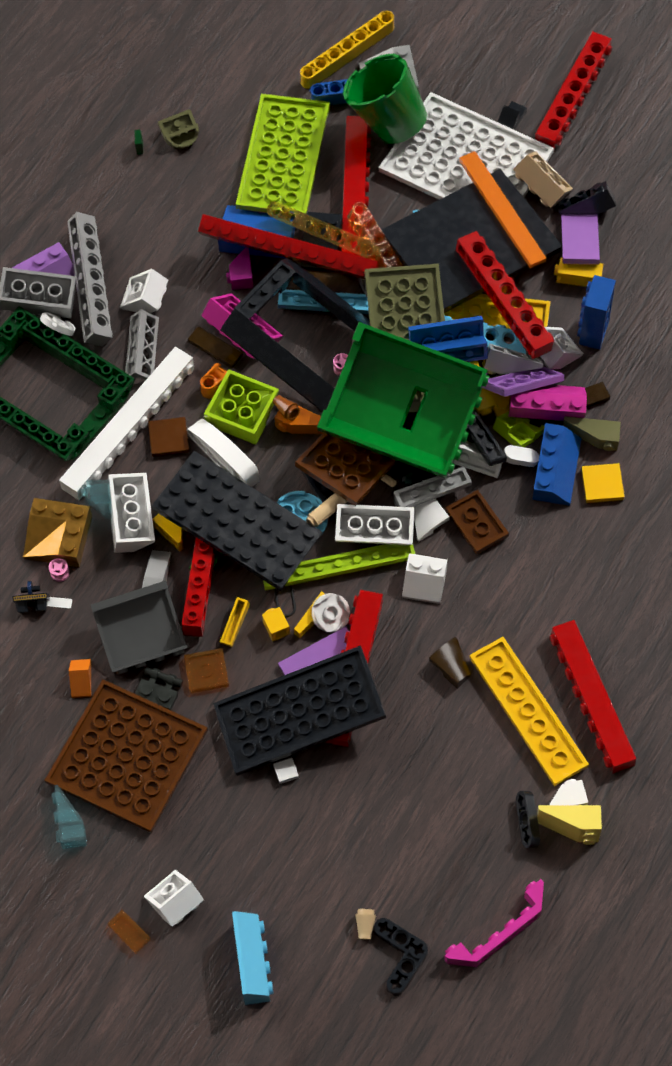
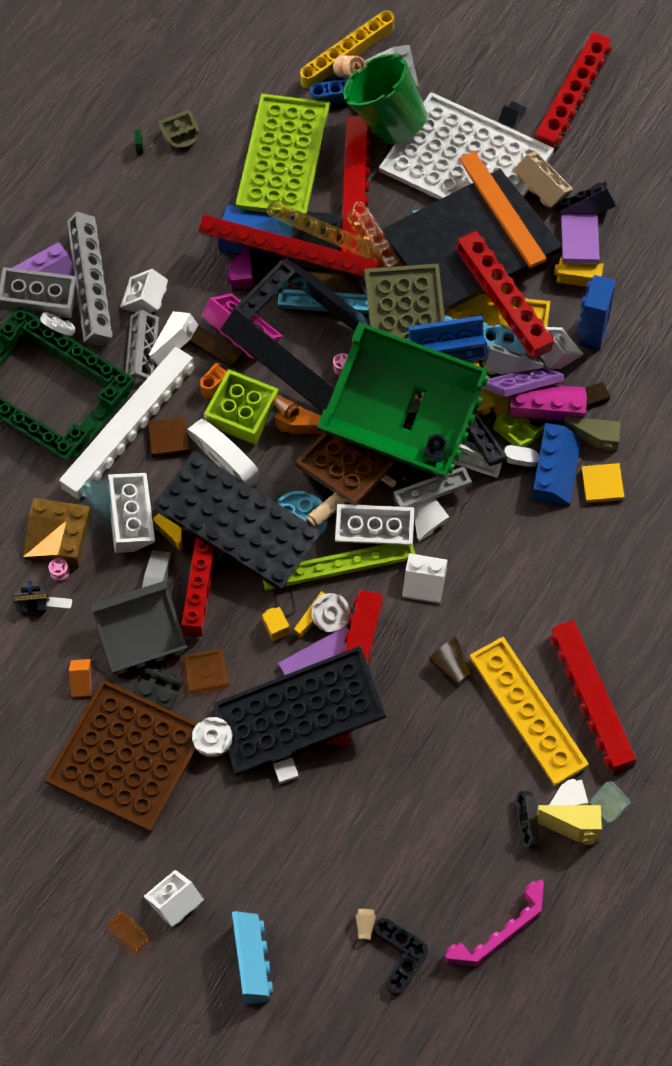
(71, 826): clear light blue slope -> none
(175, 334): none -> white slope
(212, 737): none -> white tile
(235, 621): yellow piece -> none
(346, 65): none -> light nougat wheel
(434, 449): none -> black hips
(477, 522): reddish brown plate -> none
(612, 801): none -> clear light blue piece

